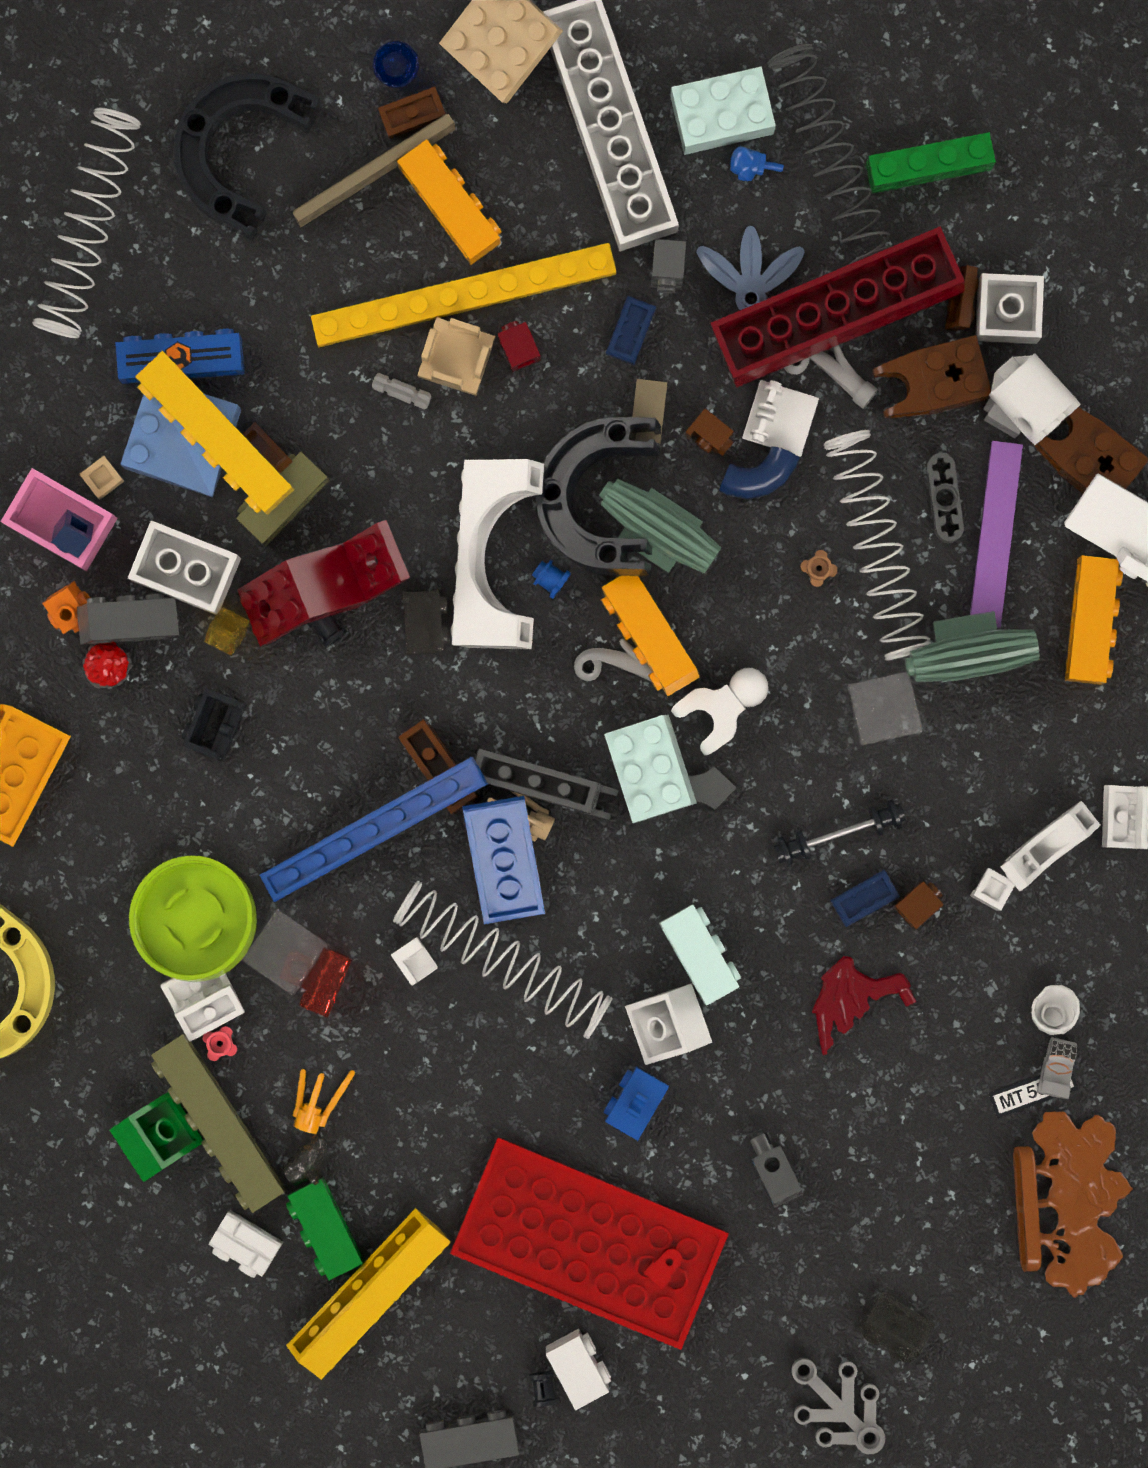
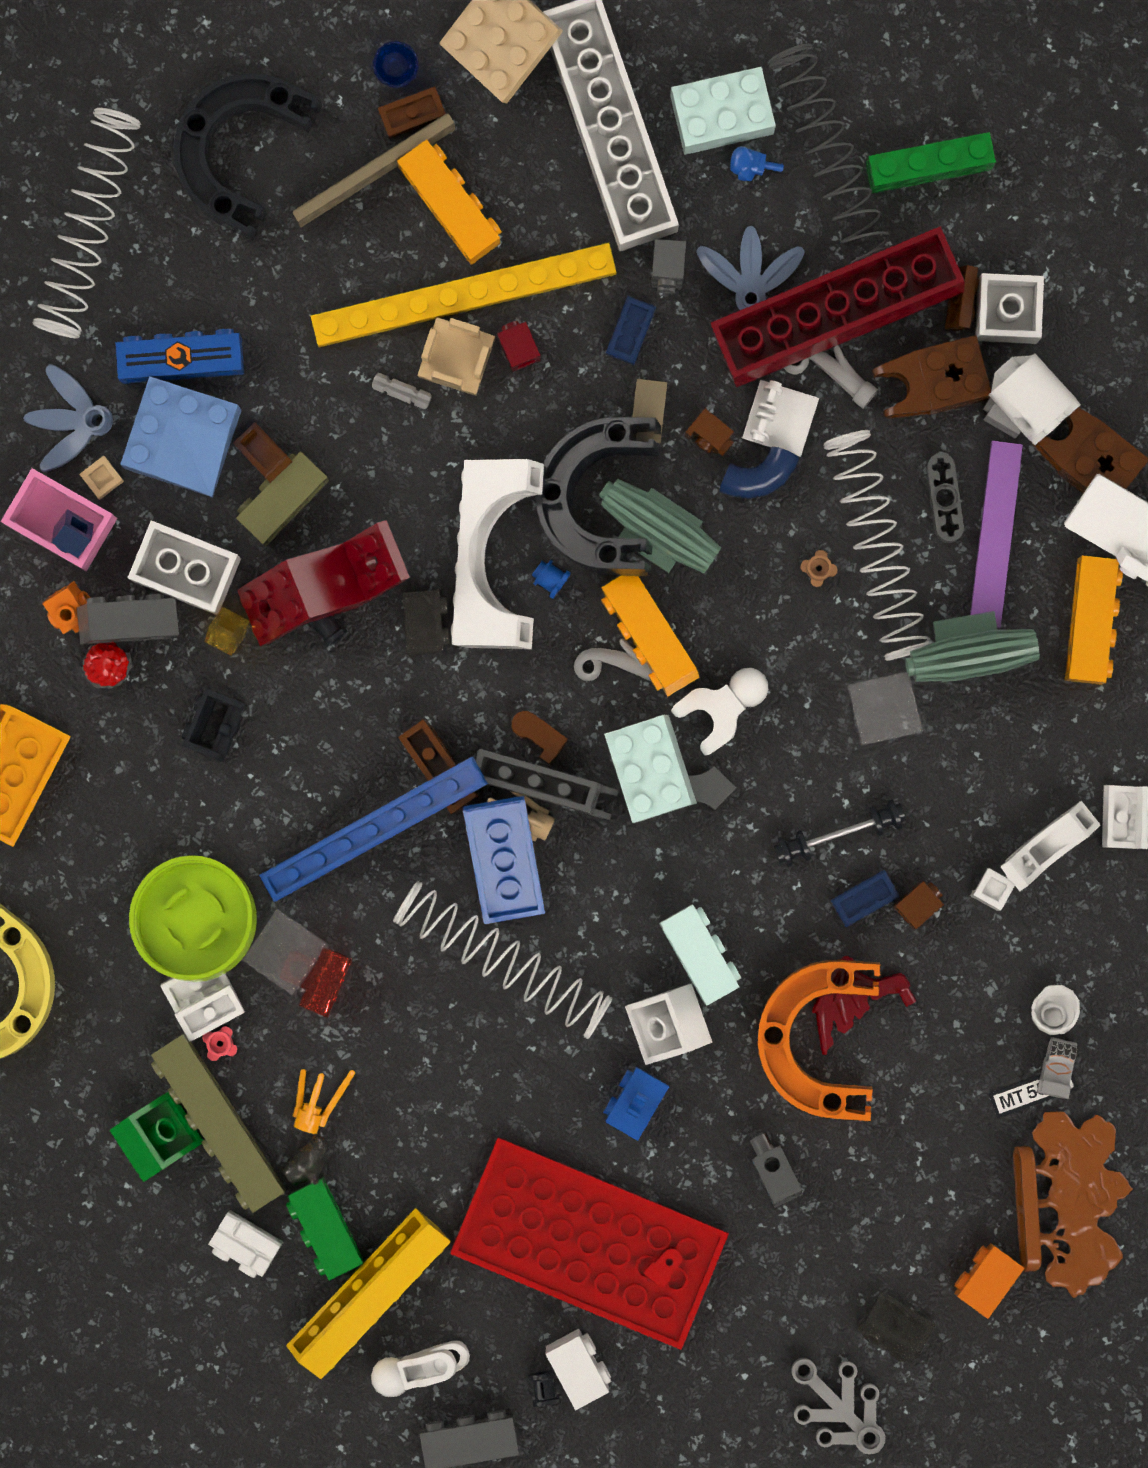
(81, 420): none -> sand blue plant
(214, 433): yellow brick -> none
(414, 961): white panel -> none
(421, 1369): none -> white piece
(529, 726): none -> reddish brown leg
(777, 1057): none -> orange piece
(988, 1280): none -> orange brick

